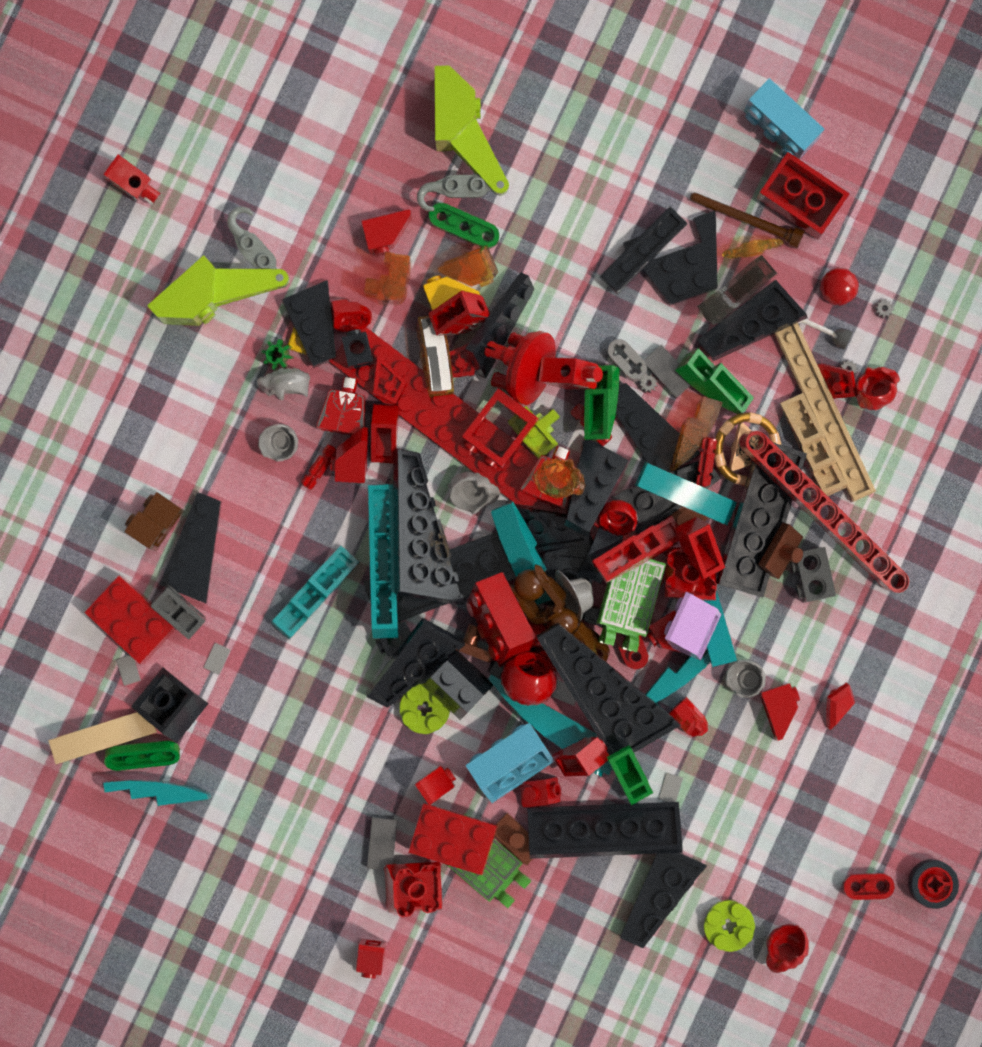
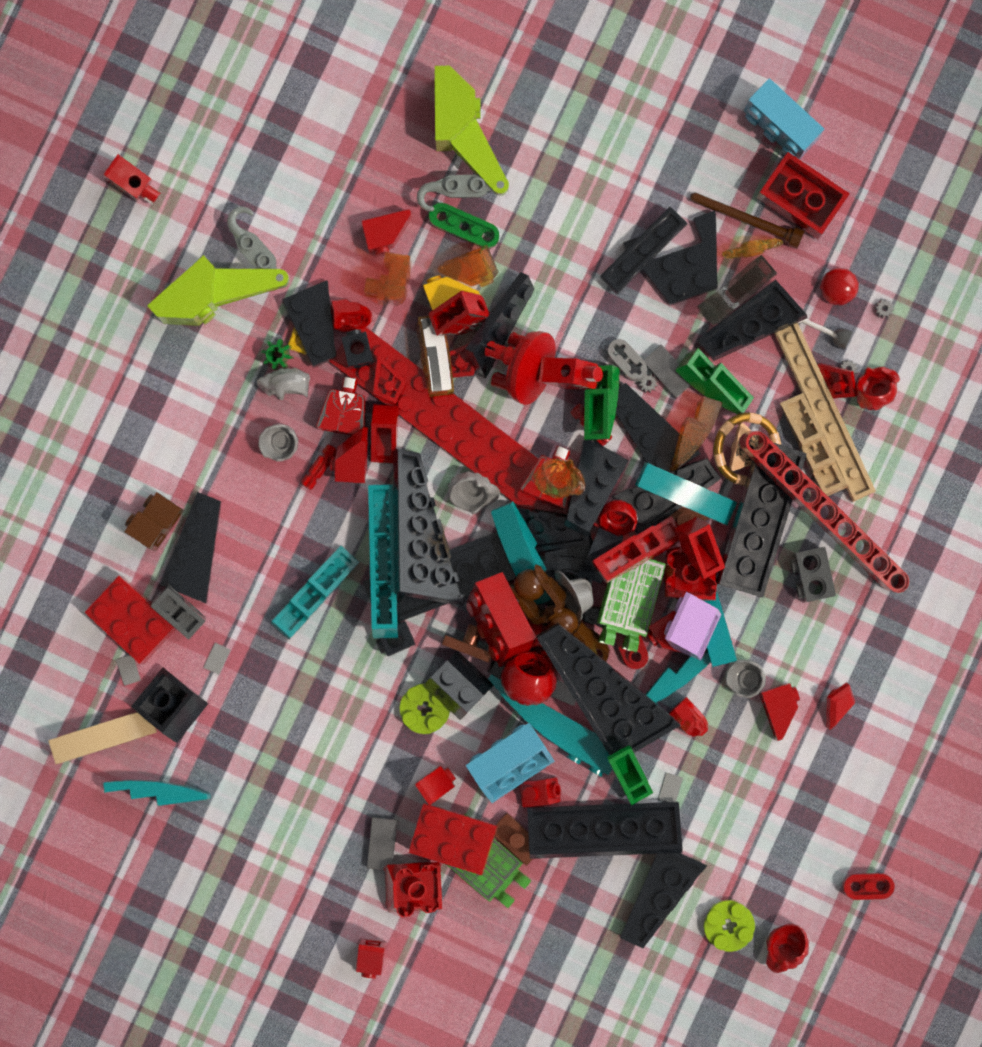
(142, 755): green plate -> none
(413, 660): black wing -> none
(513, 407): red window -> none
(539, 438): lime hinge -> none
(582, 757): red slope -> none
(706, 461): red axle -> none
(782, 550): copper tile -> none
(925, 873): wheel -> none

